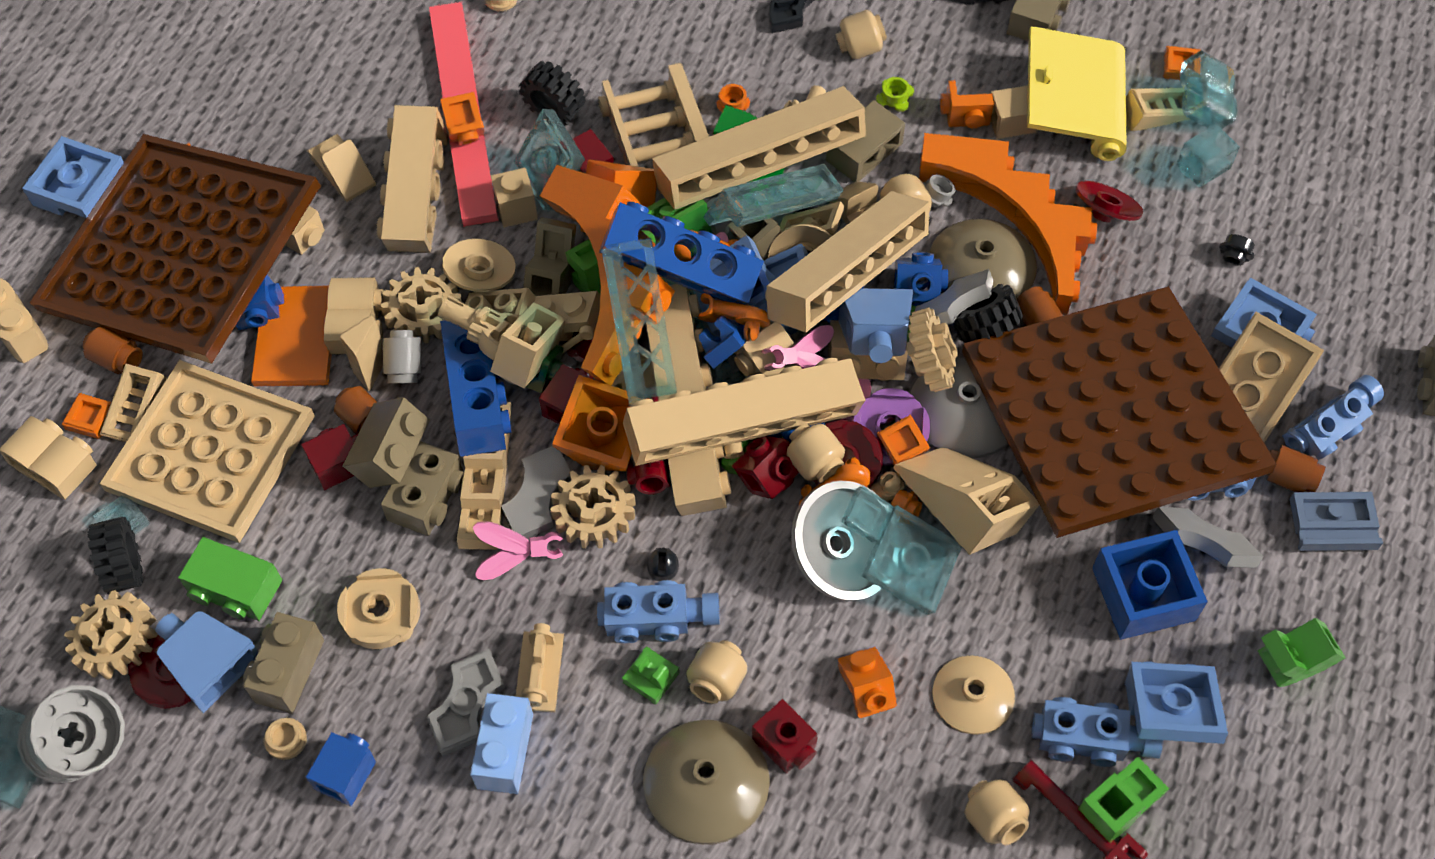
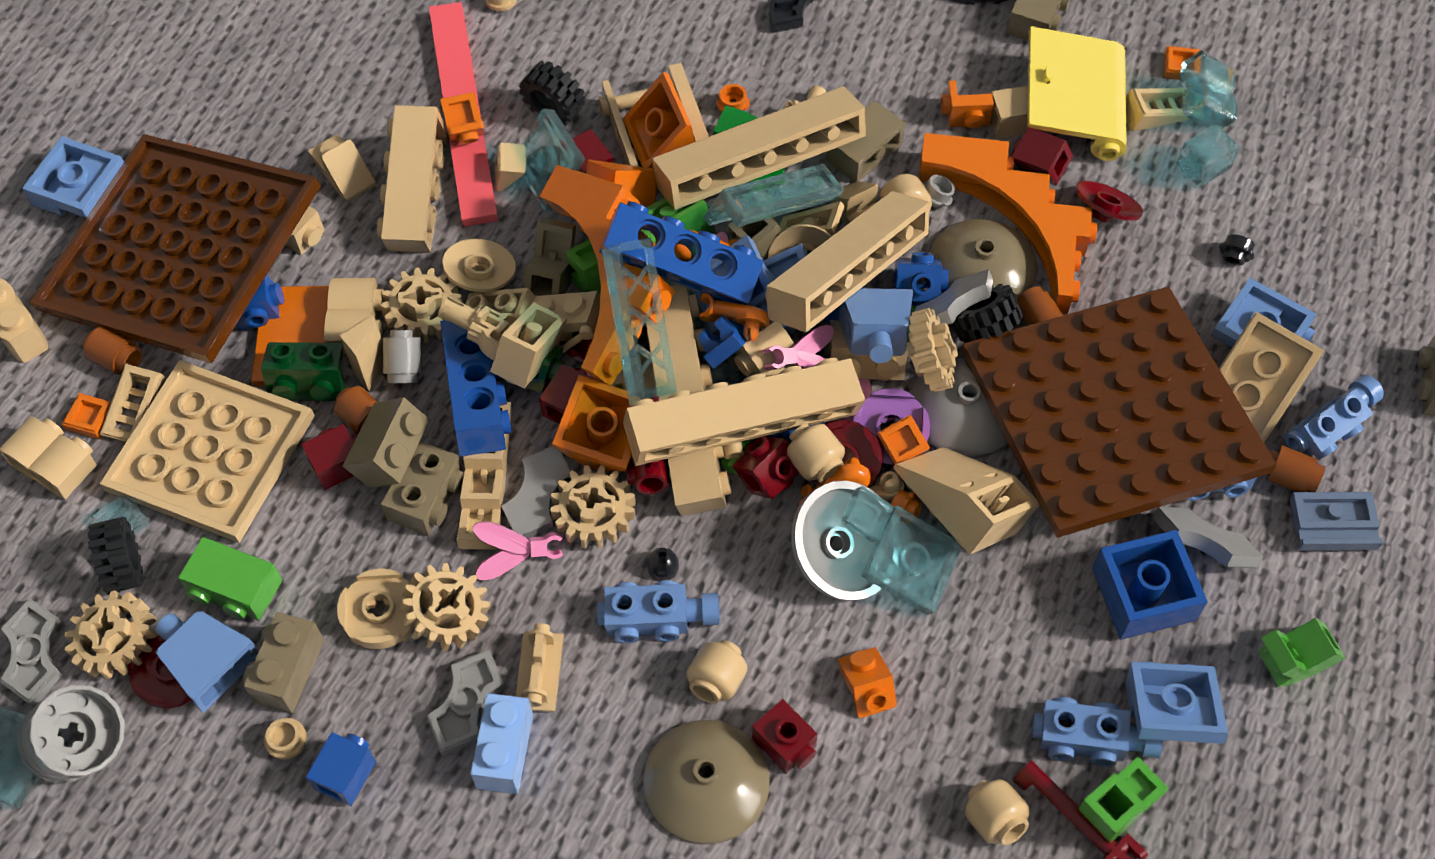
(30, 666): none -> light grey tile
(303, 370): none -> dark green bracket
(451, 622): none -> tan gear
(509, 164): none -> tan slope
(514, 197): tan brick -> none
(651, 675): bright green tile -> none
(658, 122): none -> orange slope
(861, 34): tan head -> none
(896, 86): lime plate -> none
(973, 712): tan dish -> none
(1042, 154): none -> dark red brick

